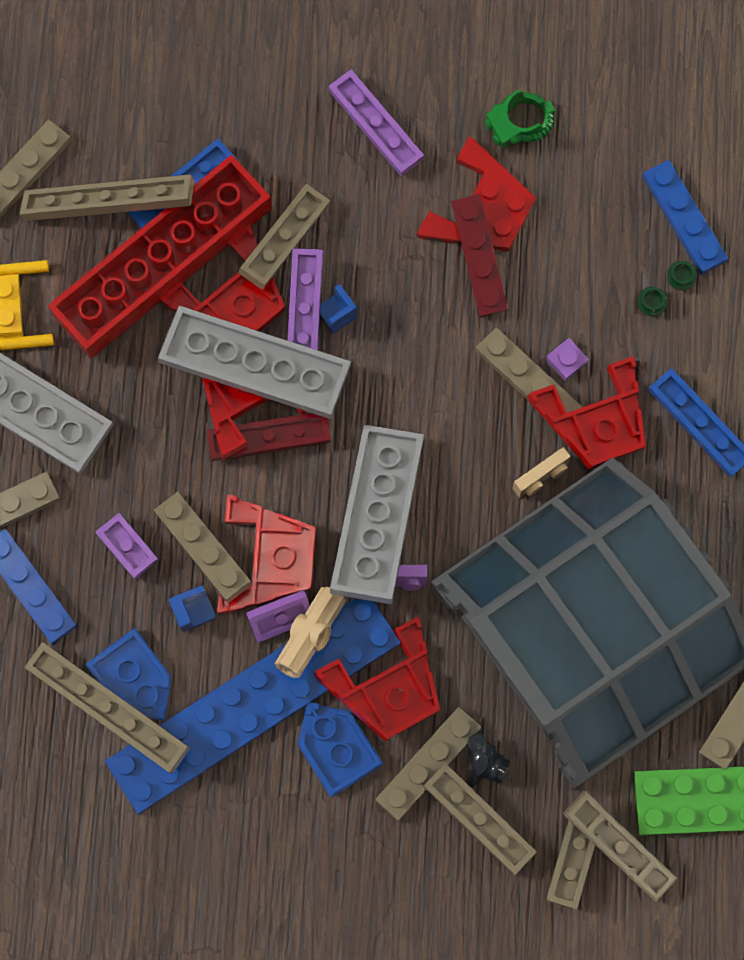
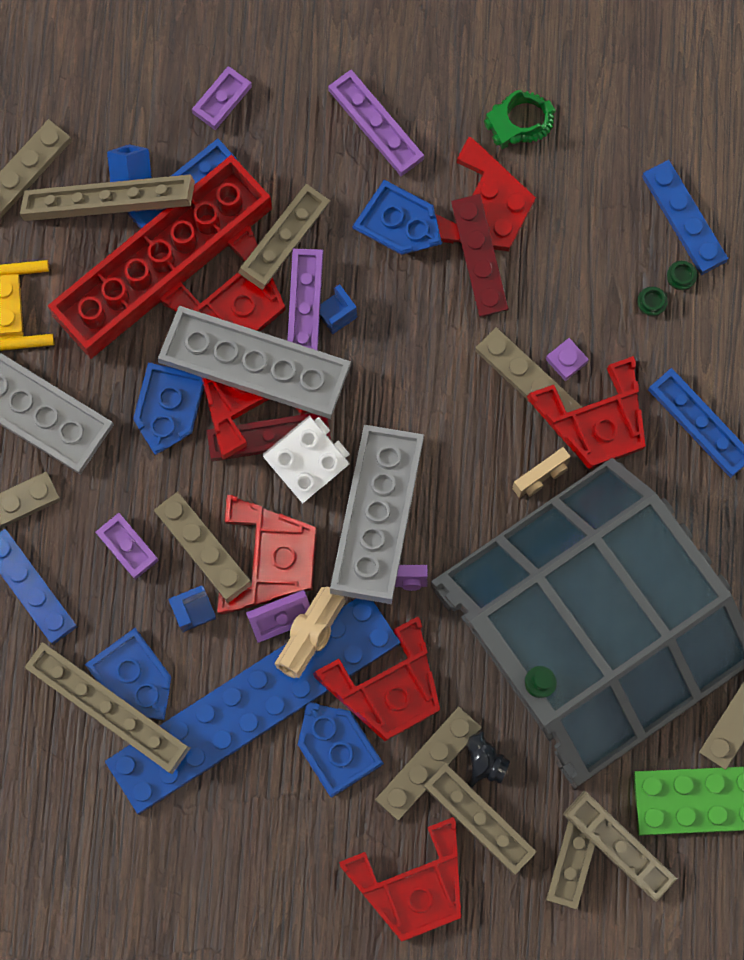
(129, 163): none -> blue panel
(167, 405): none -> blue tile
(221, 98): none -> medium lavender plate
(307, 458): none -> white brick
(399, 220): none -> blue tile
(417, 898): none -> red wing
(540, 682): none -> dark green plate

